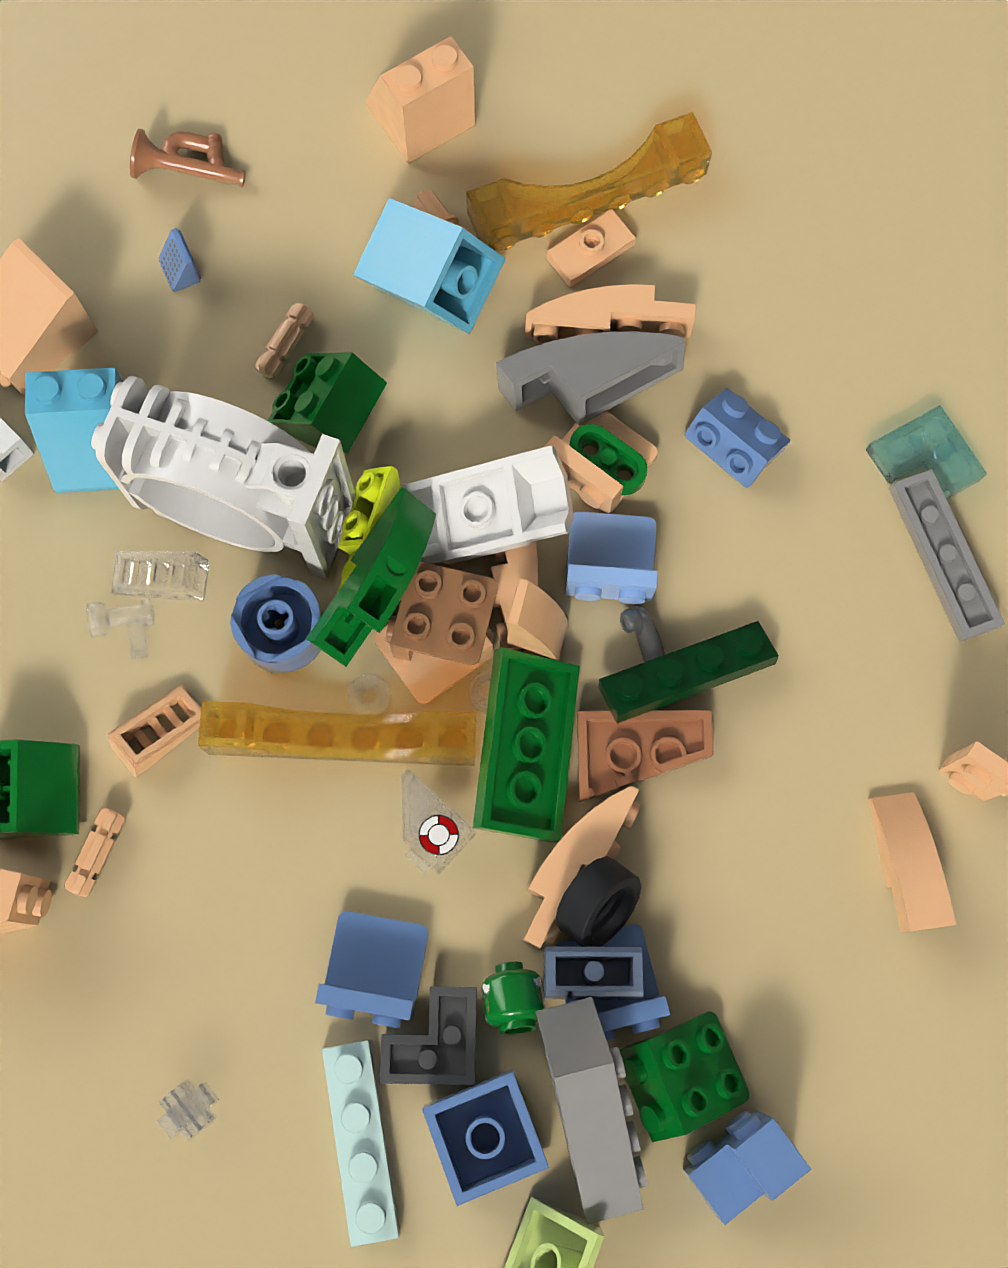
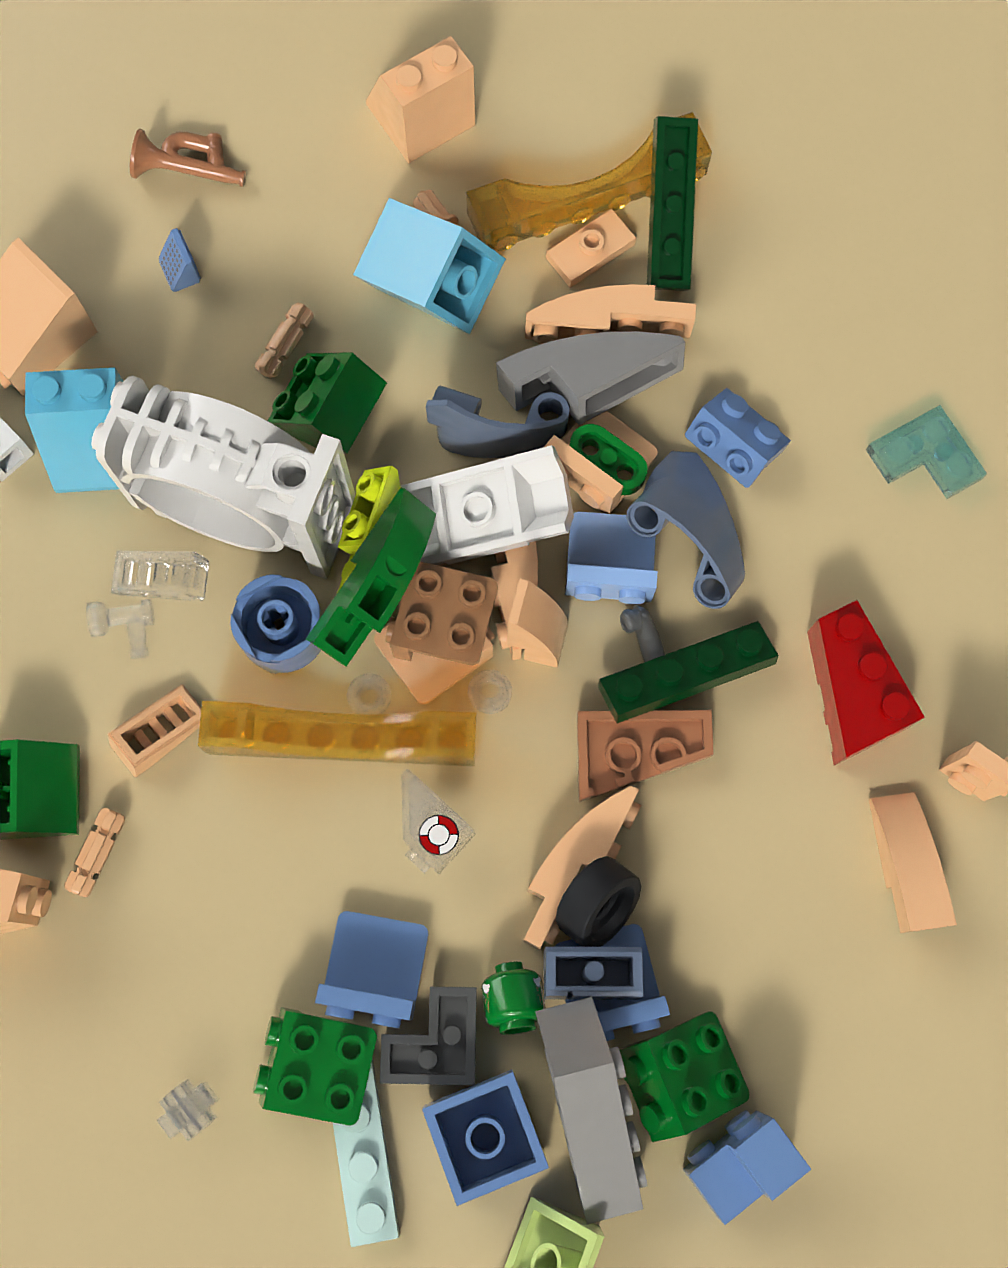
(315, 1067): none -> green bracket
(468, 434): none -> sand blue panel
(526, 746): green plate -> none
(672, 203): none -> dark green plate
(690, 498): none -> sand blue panel
(858, 683): none -> red wedge
(946, 556): light grey plate -> none

